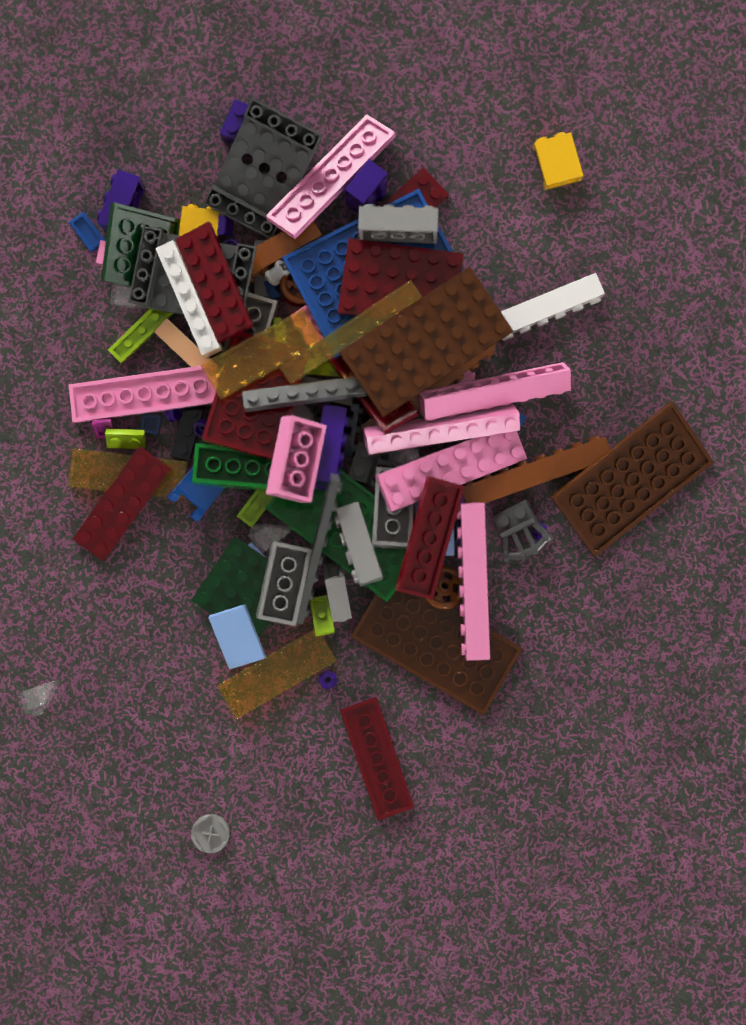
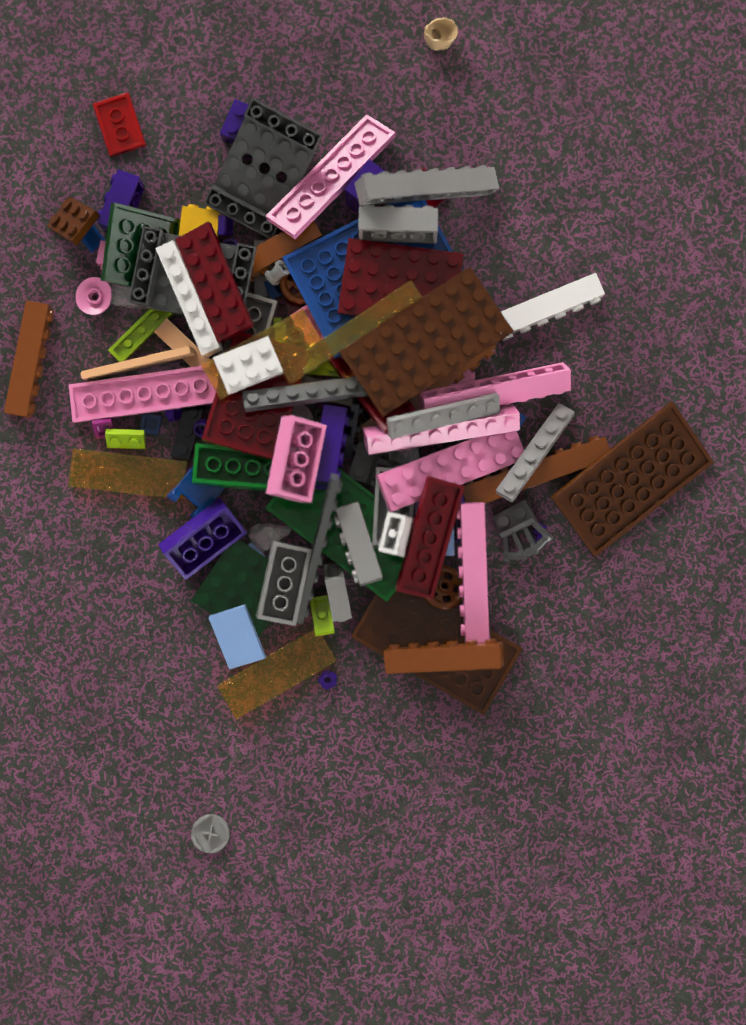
(28, 359): none -> dark orange brick
(38, 698): clear slope -> none
(73, 220): none -> reddish brown plate
(86, 292): none -> bright pink dish
(119, 124): none -> red tile
(121, 503): dark red plate -> none
(138, 363): none -> light nougat tile
(202, 538): none -> dark purple brick
(248, 365): none -> white plate
(254, 507): lime plate -> none
(376, 758): dark red plate -> none
(396, 534): none -> white brick
(426, 185): none -> light grey brick
(440, 33): none -> tan hair
(443, 415): none -> light grey plate
(444, 657): none -> dark orange brick
(535, 452): none -> light grey plate
(558, 160): yellow panel -> none

